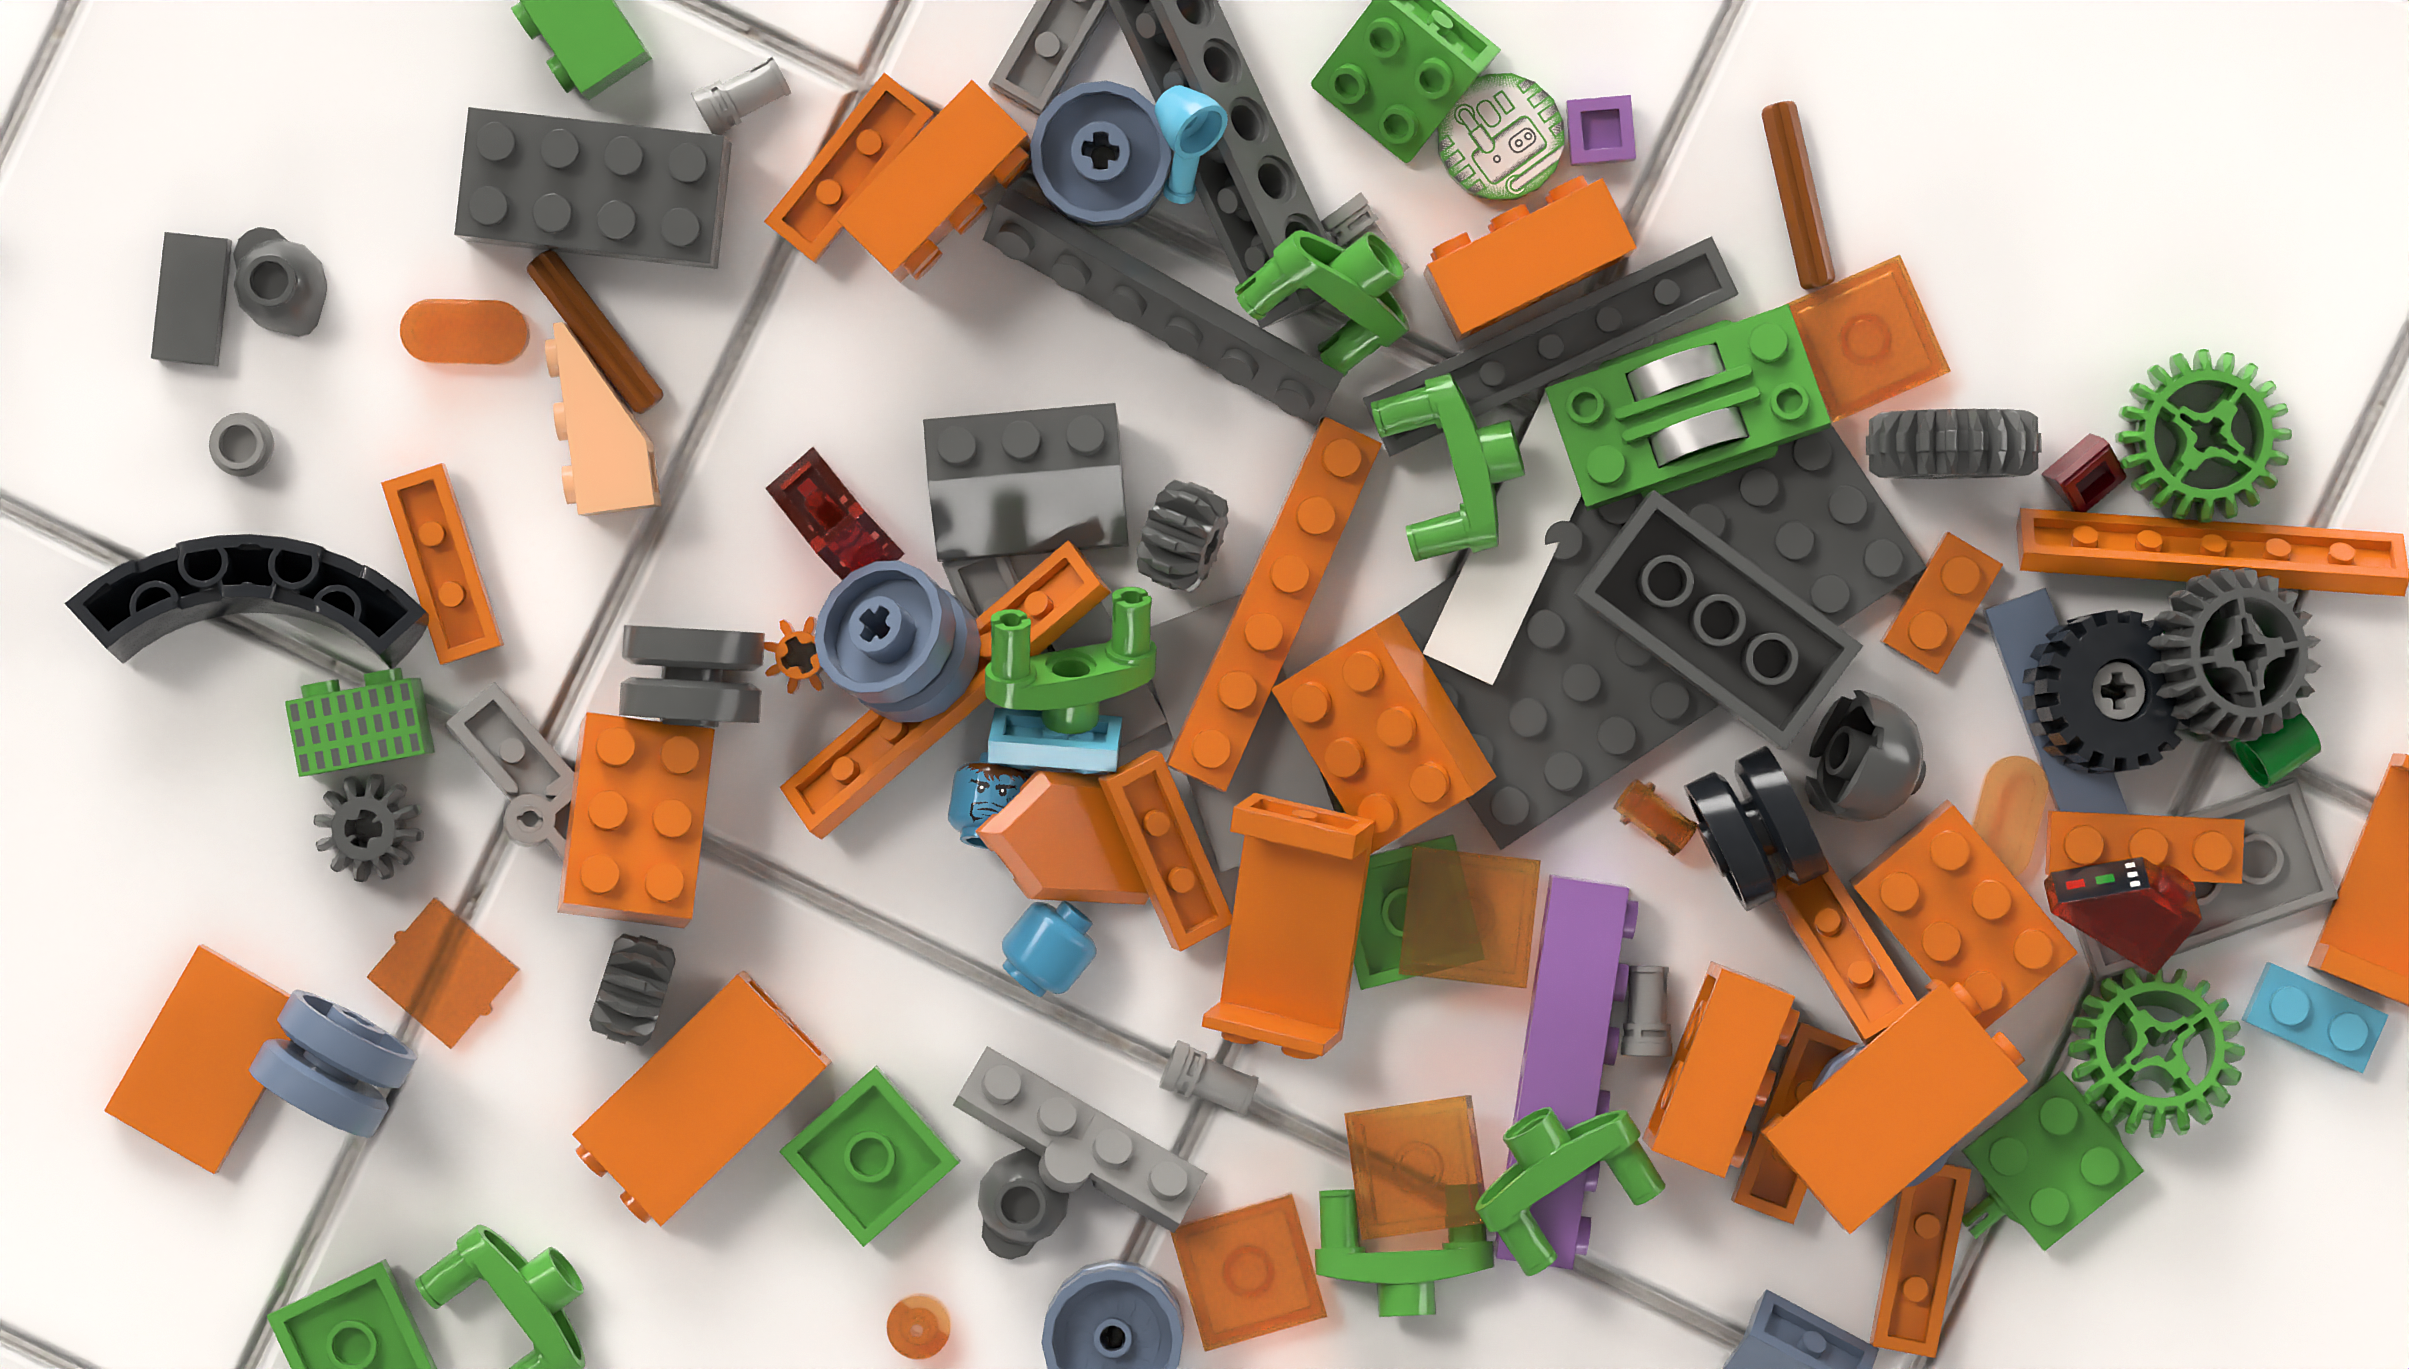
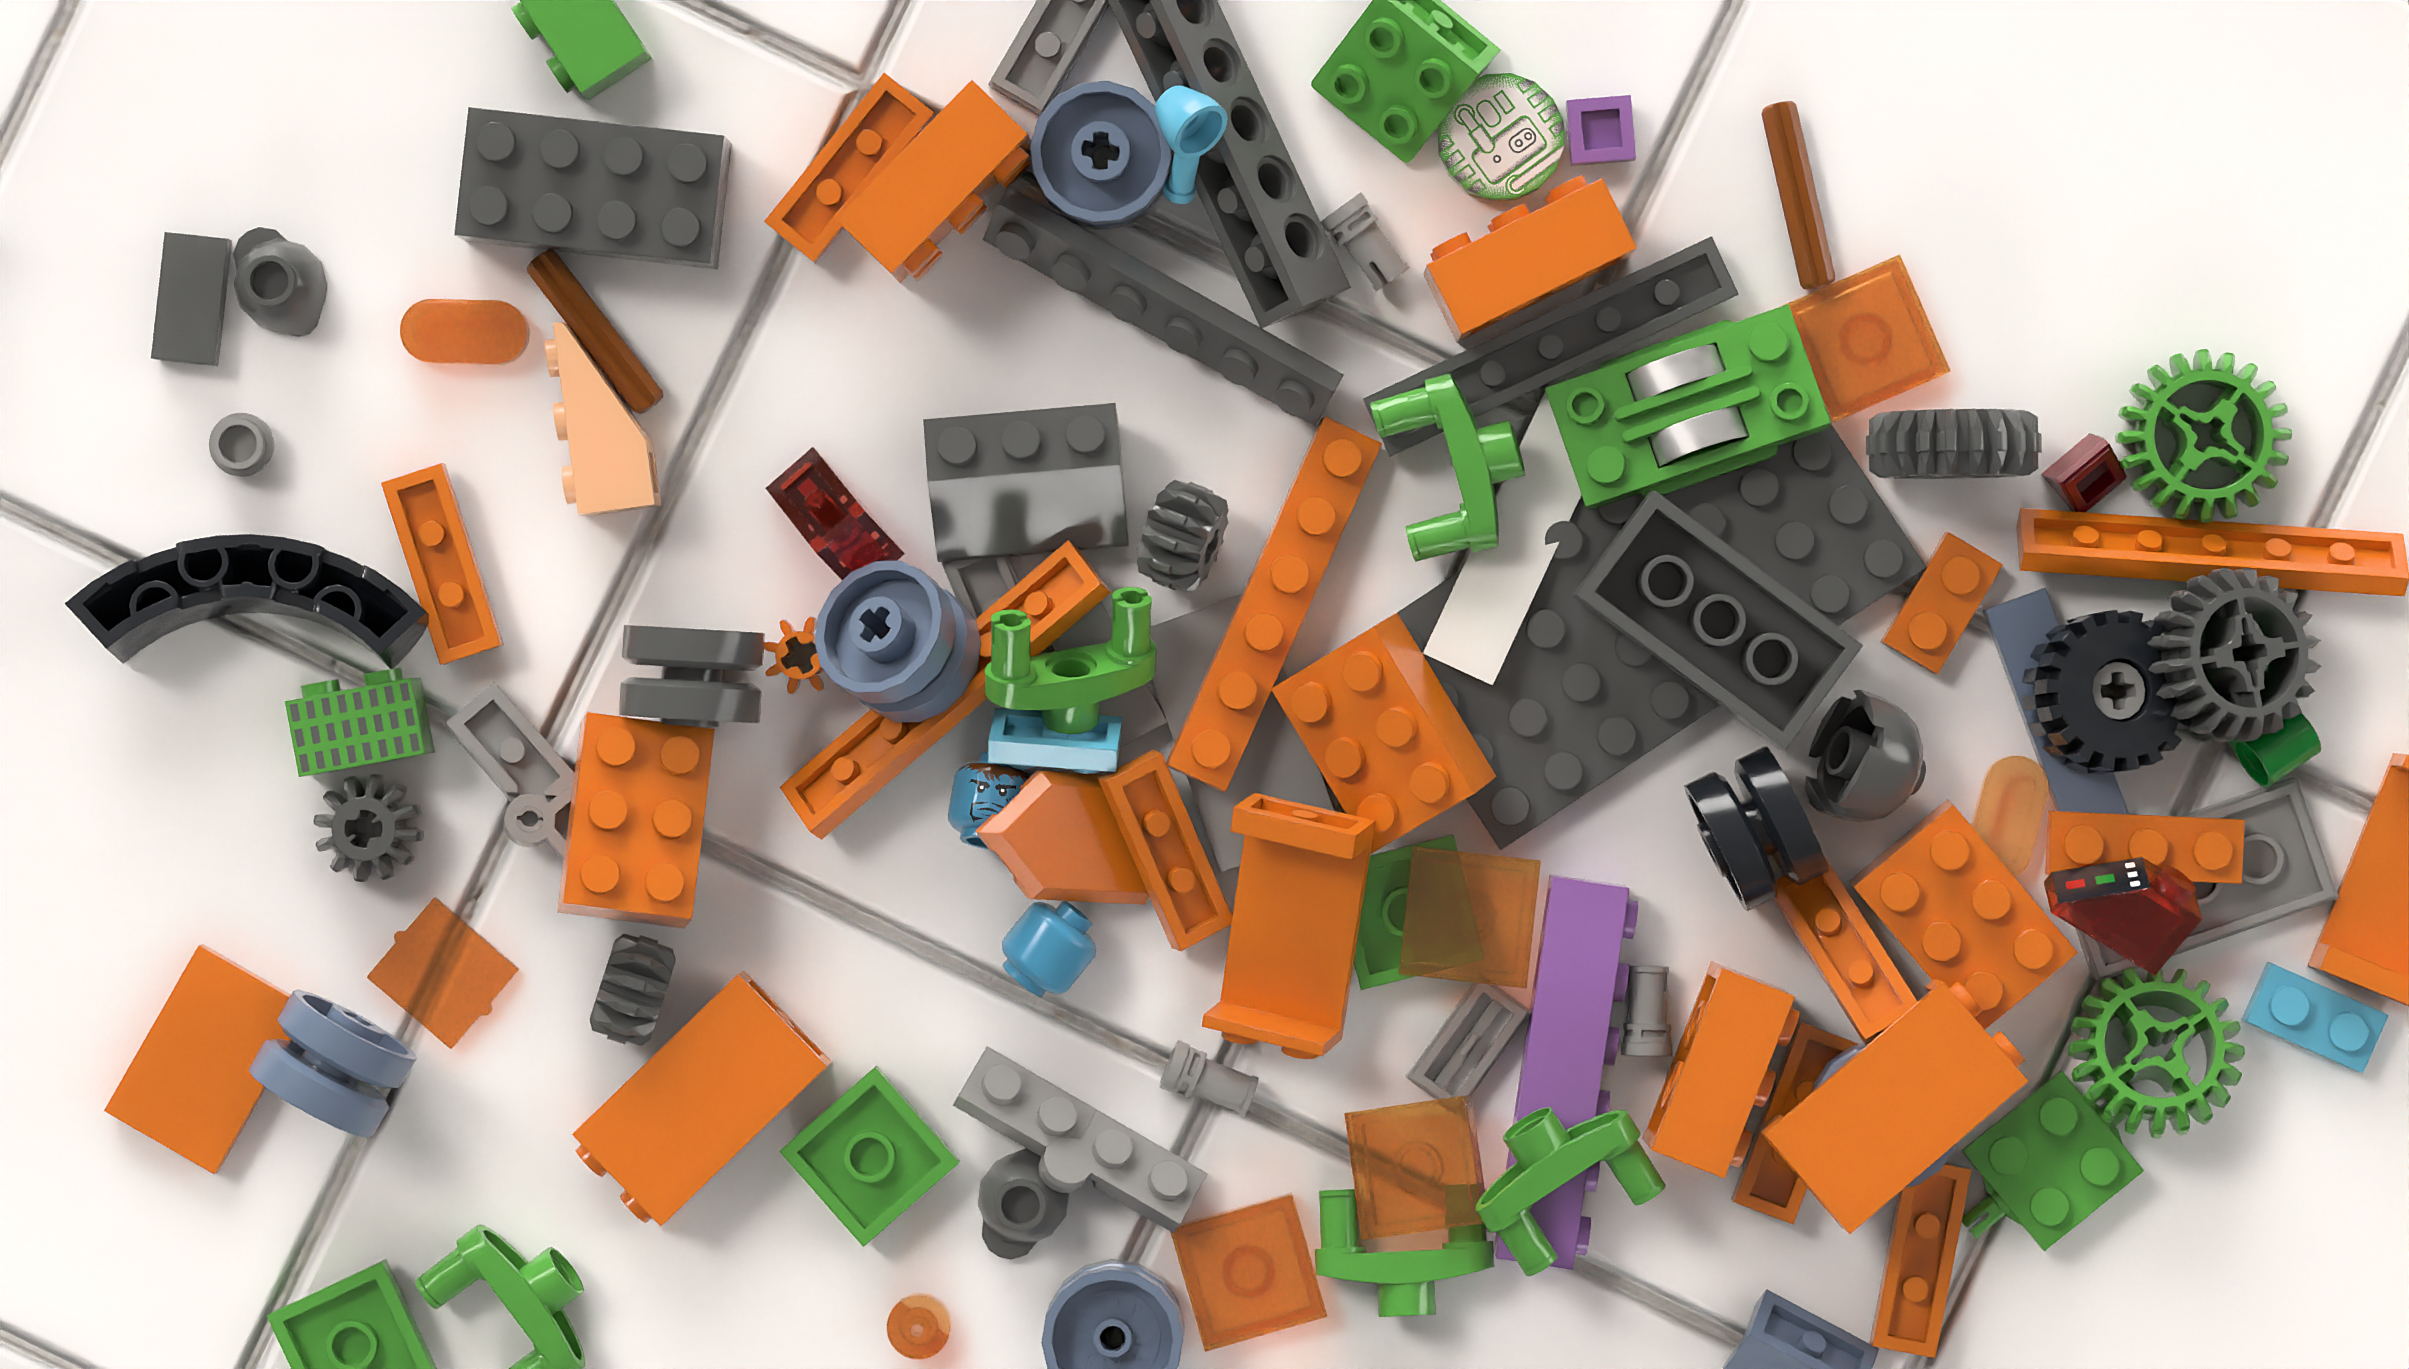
(728, 102): light grey pin -> none
(1349, 279): bright green connector -> none
(1499, 1000): none -> light grey tile
(1654, 816): clear orange pin -> none

